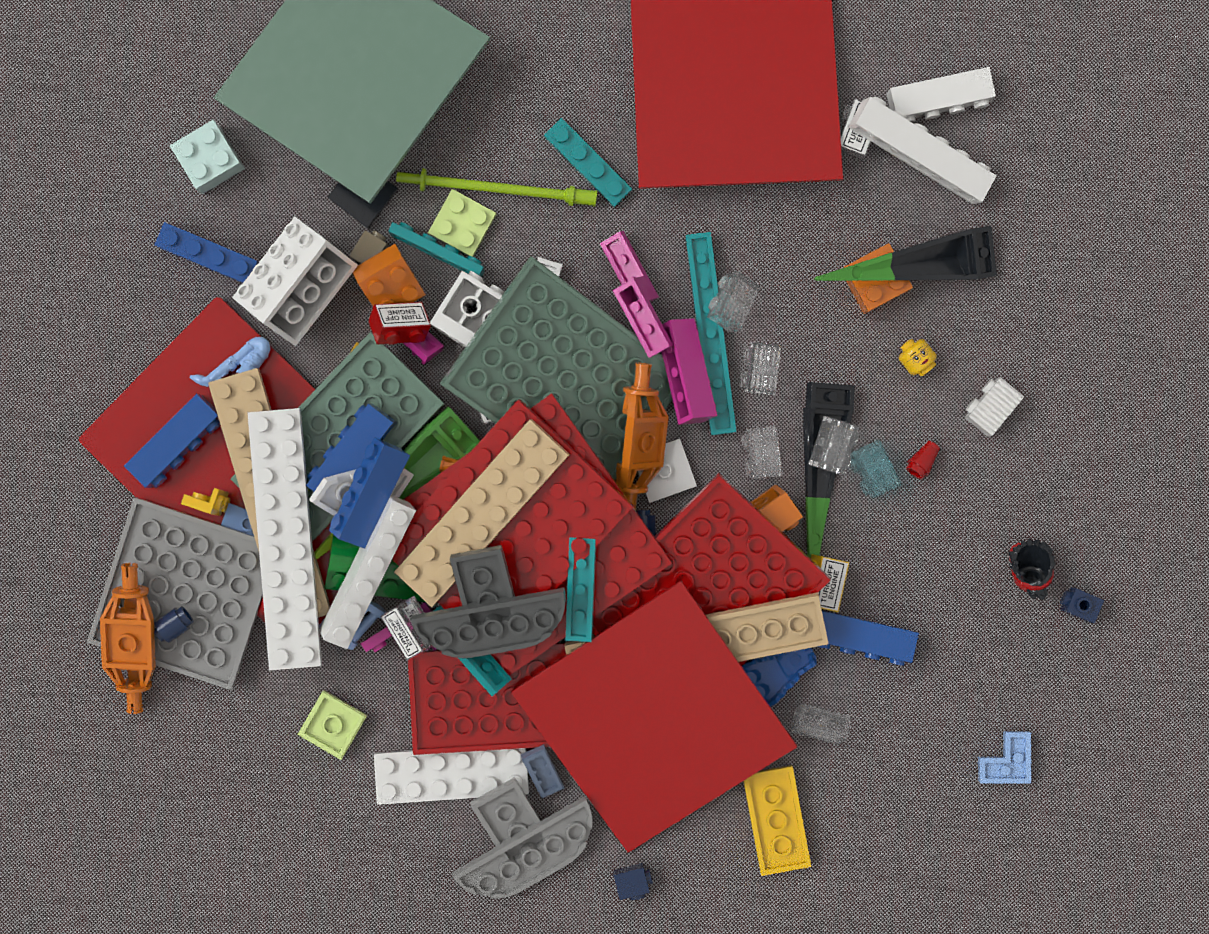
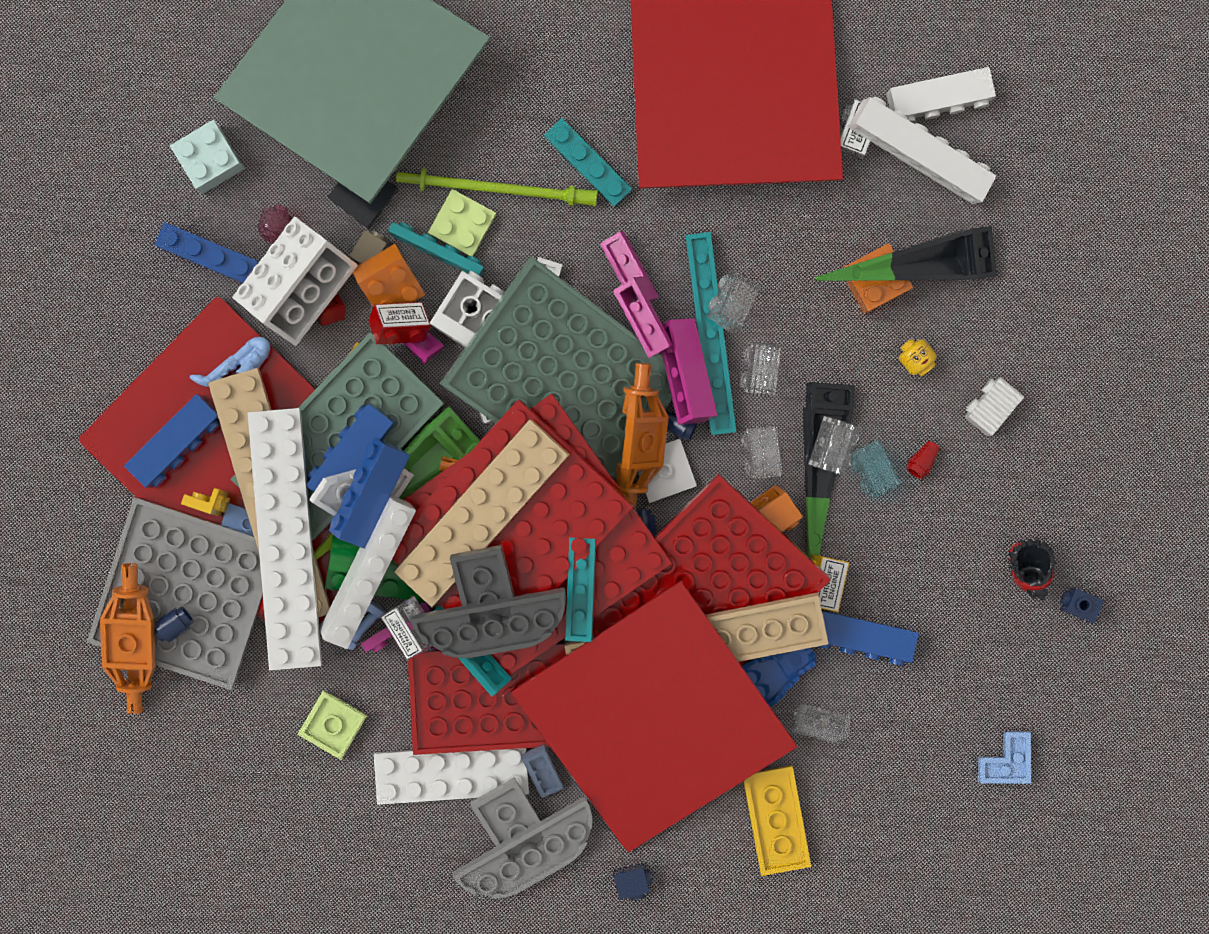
(273, 222): none -> clear pink head
(333, 312): none -> red slope
(681, 431): none -> dark blue cone

